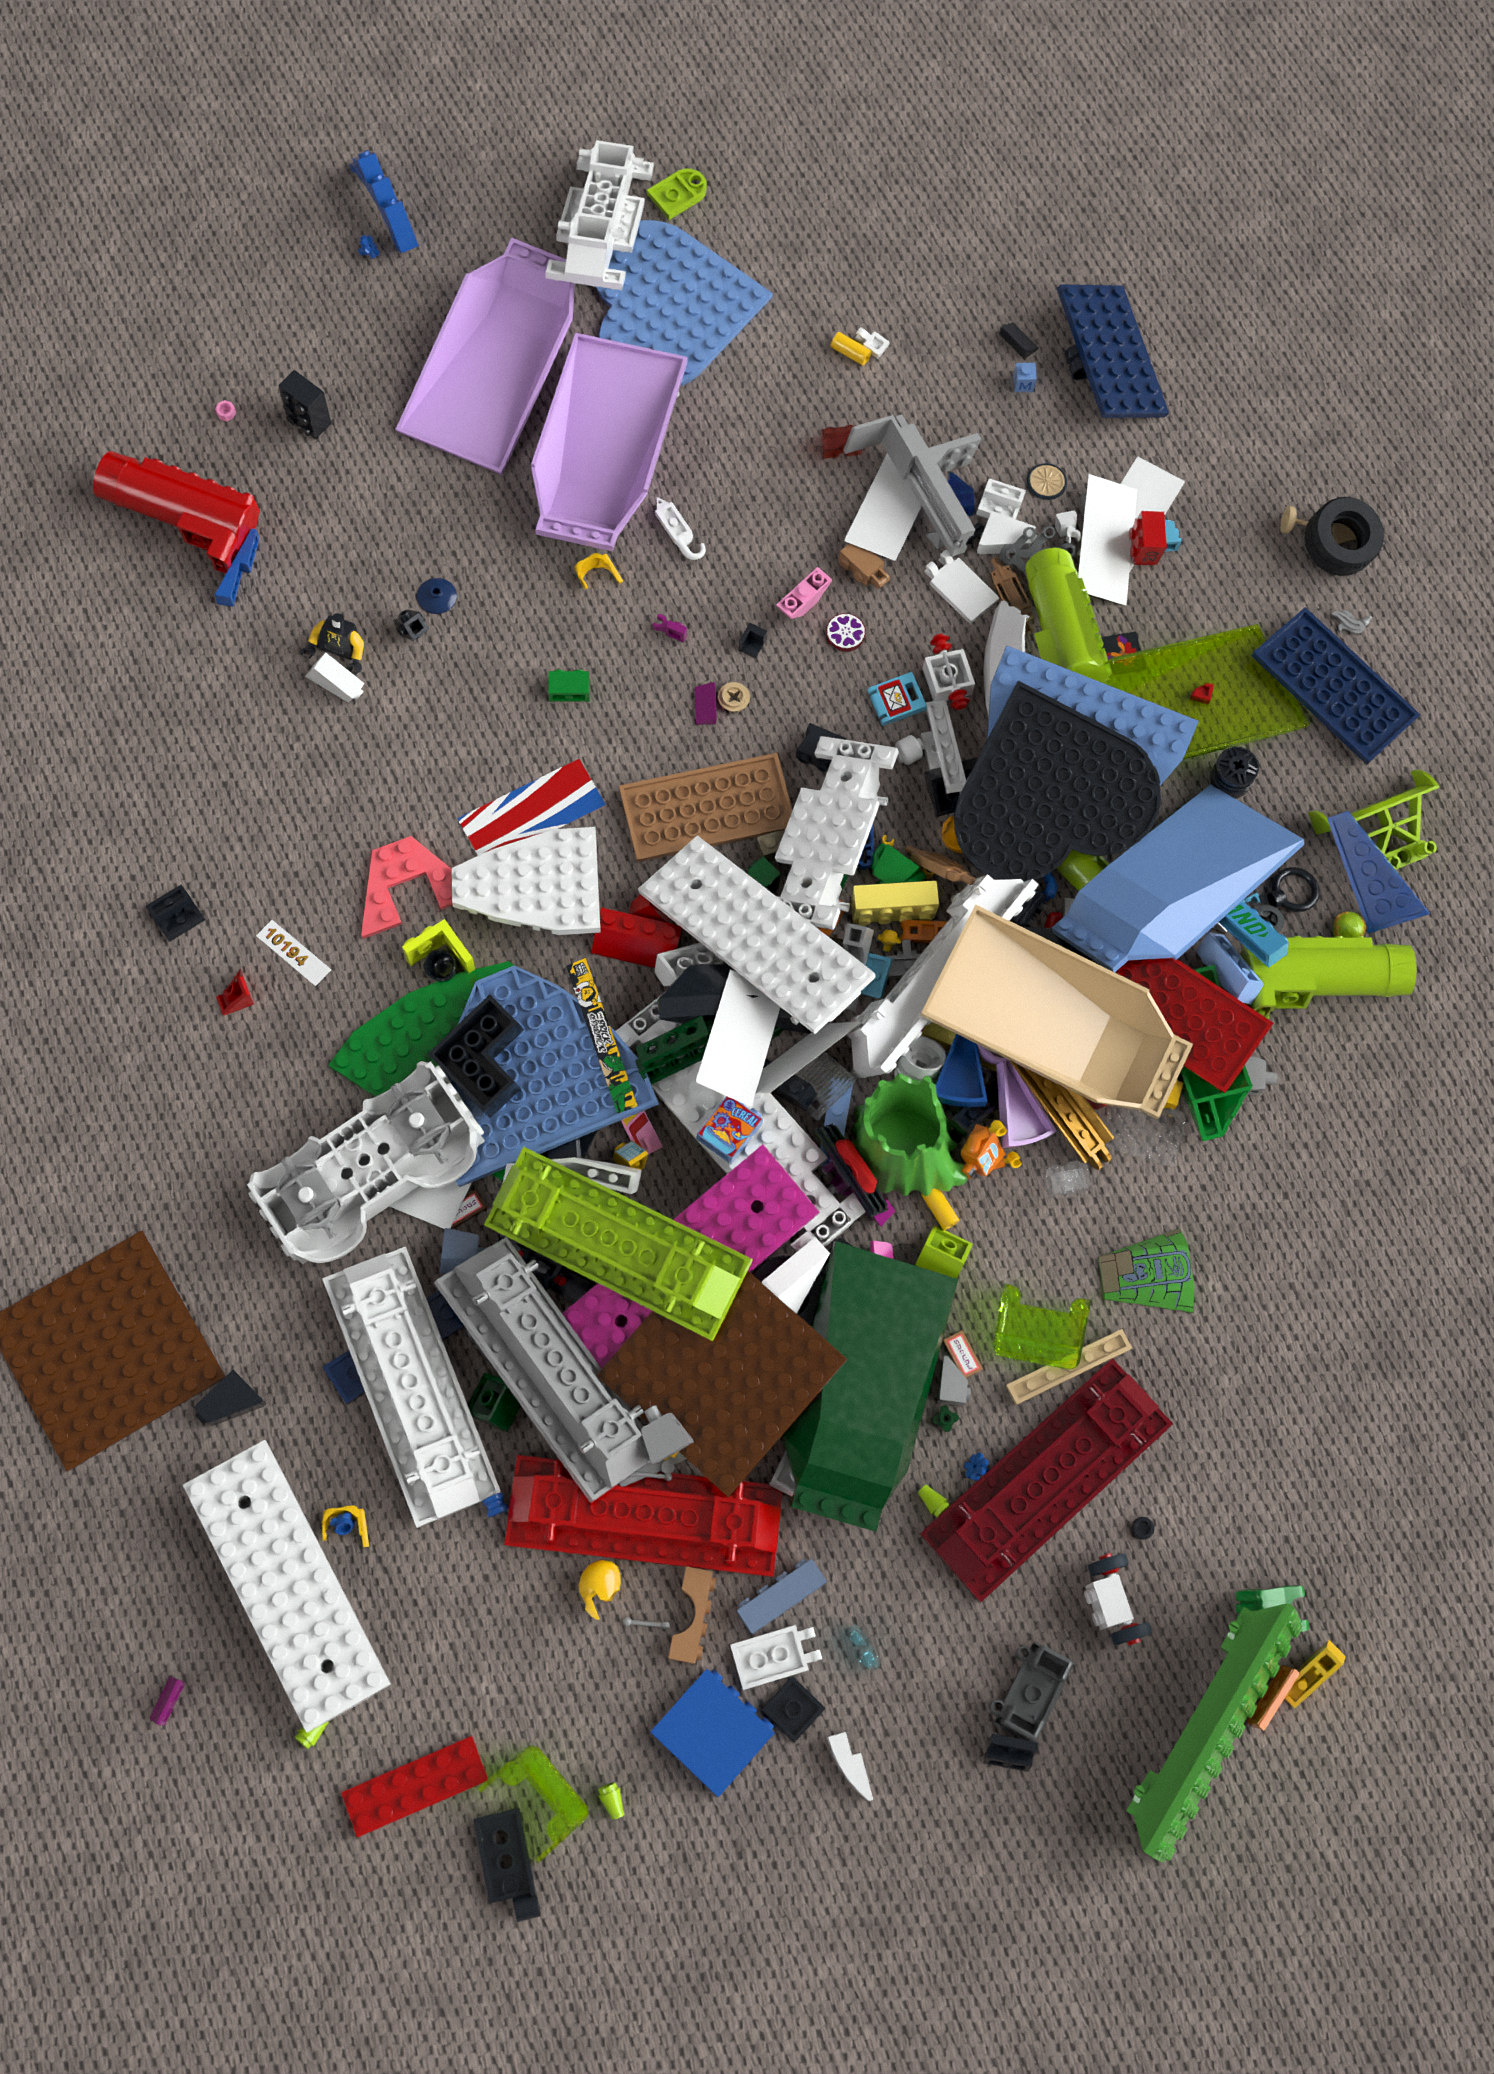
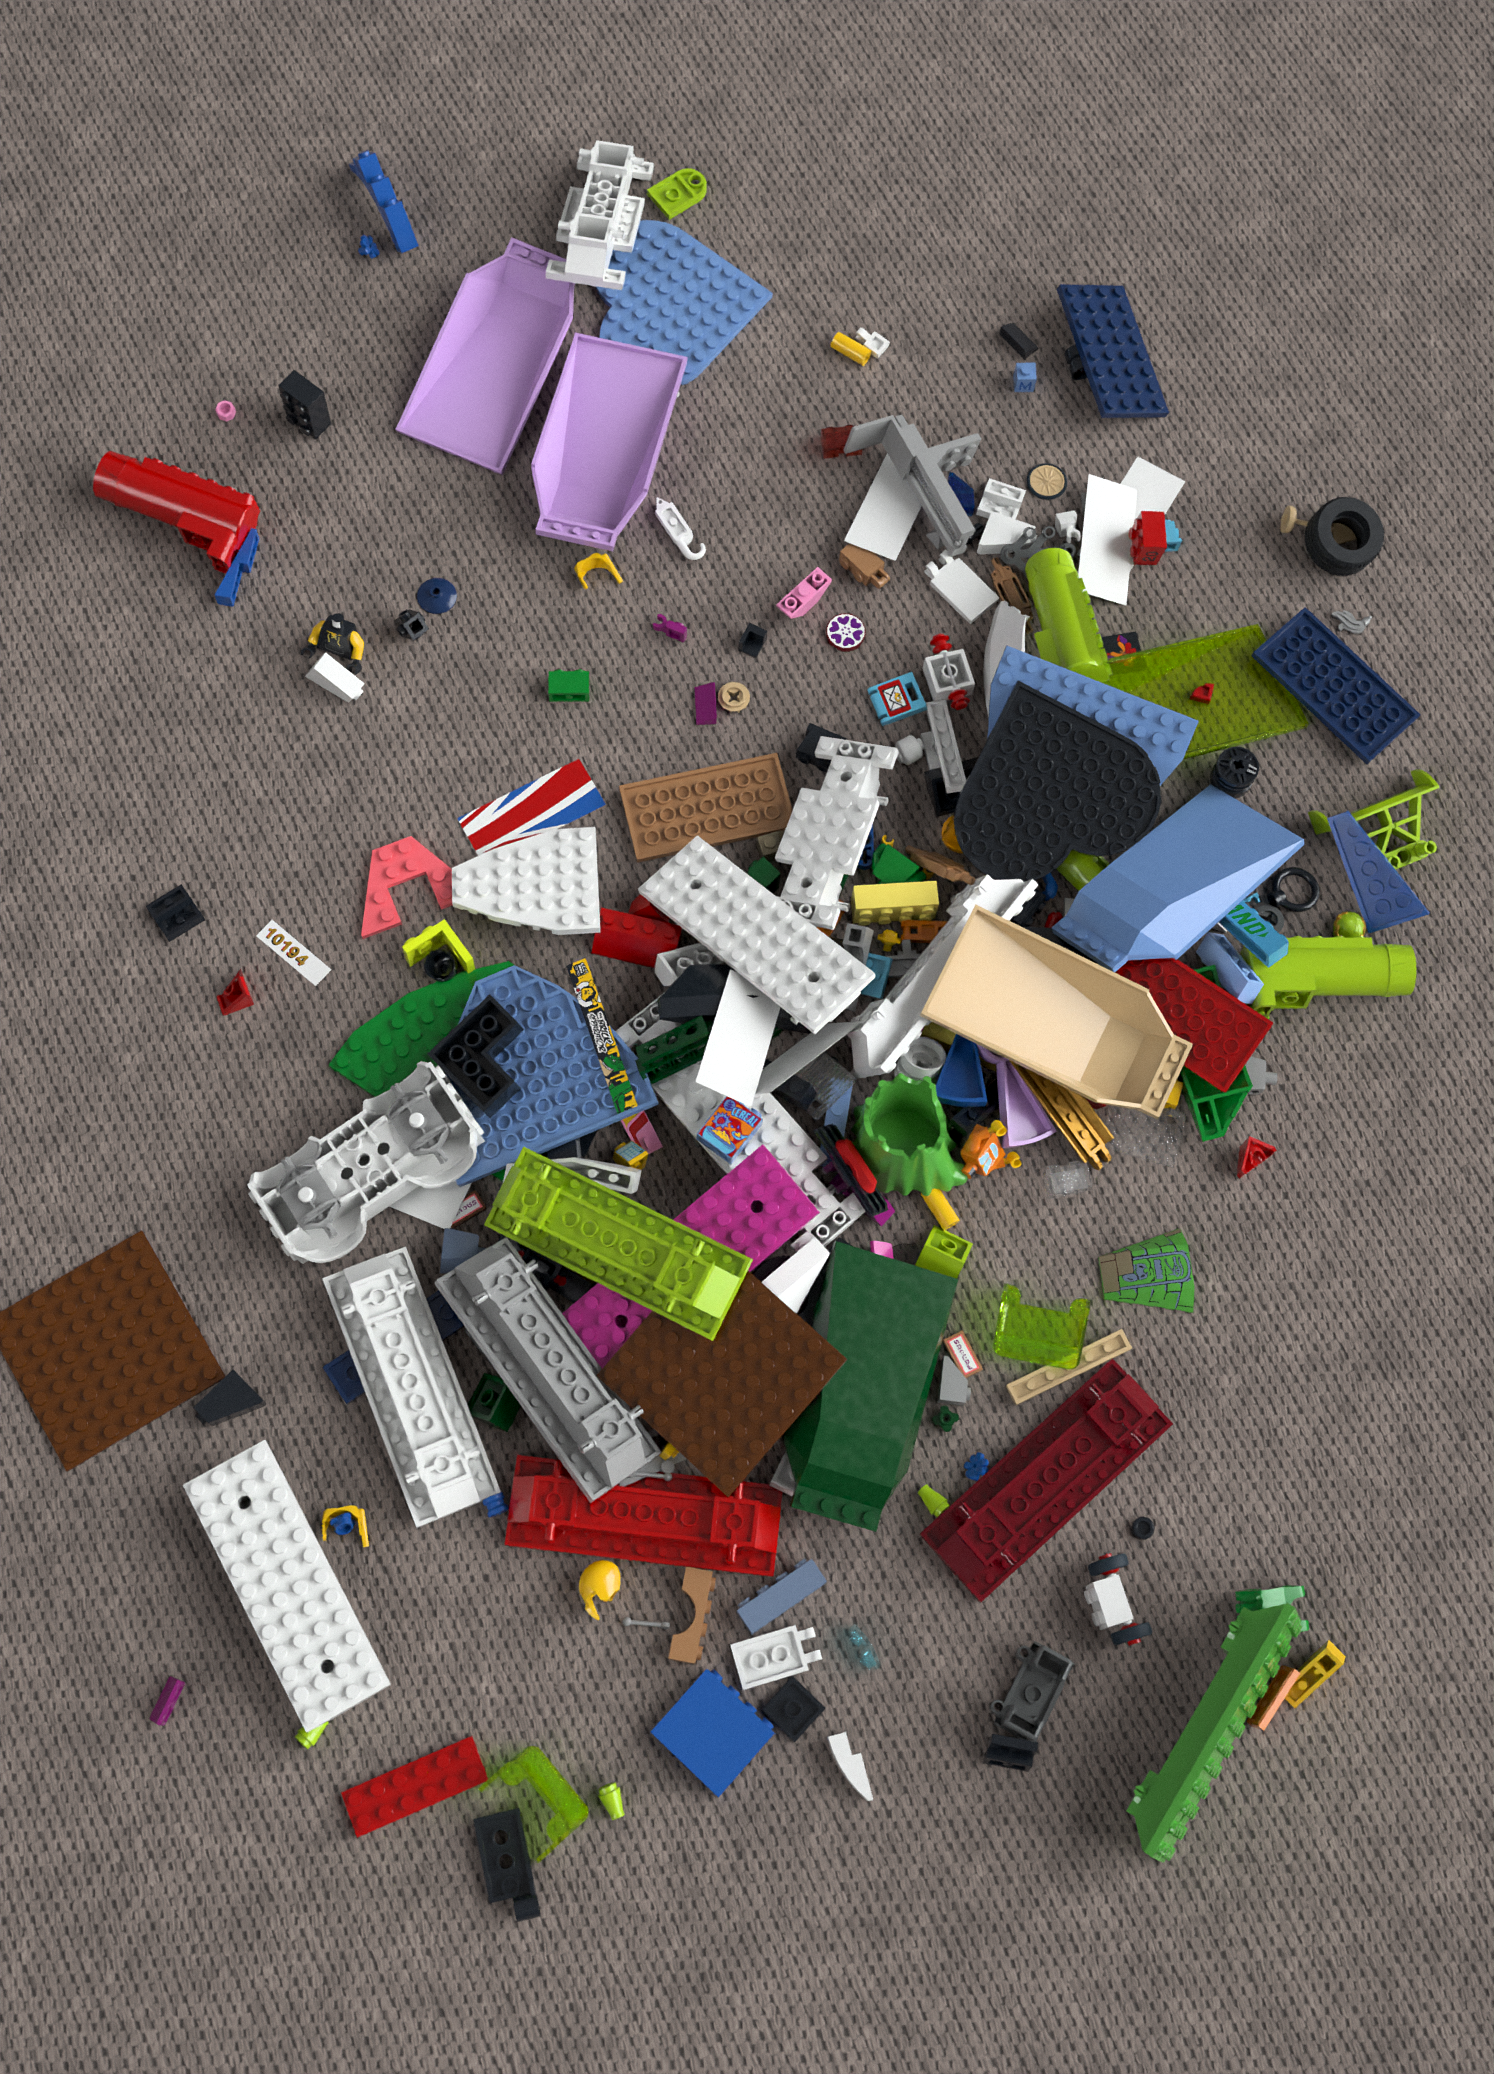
(663, 1435): light grey torso -> none
(1252, 1154): none -> red slope

